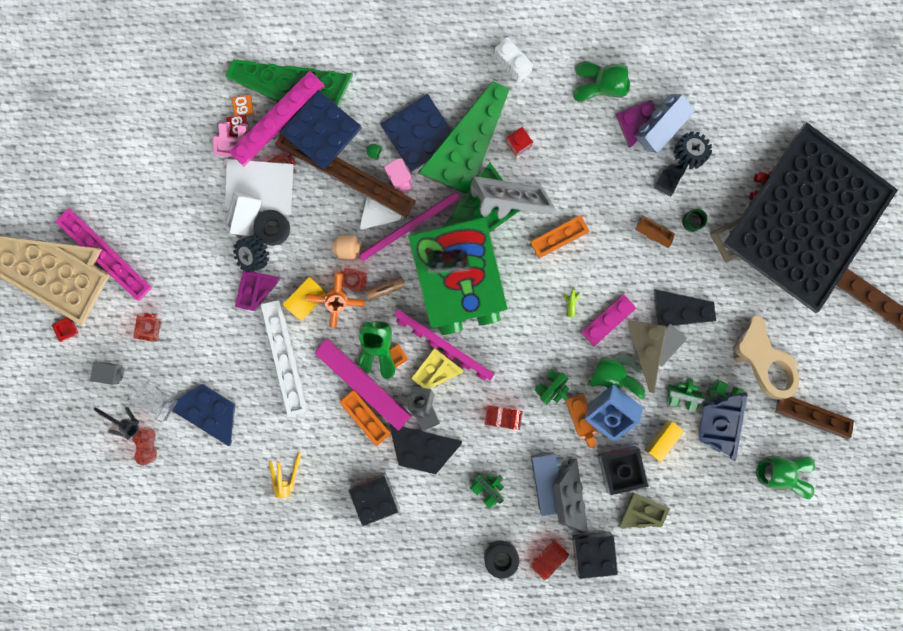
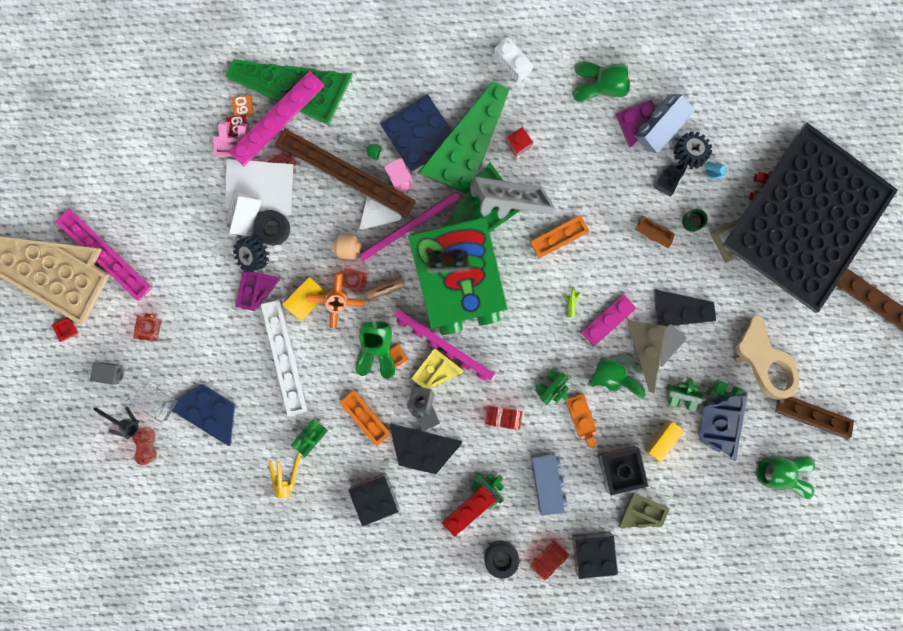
(309, 437): none -> green hips
(321, 130): dark blue plate -> none
(363, 384): dark pink tile -> none
(468, 511): none -> red plate
(570, 498): dark grey wing -> none
(614, 413): medium blue brick -> none
(714, 170): none -> medium azure plate

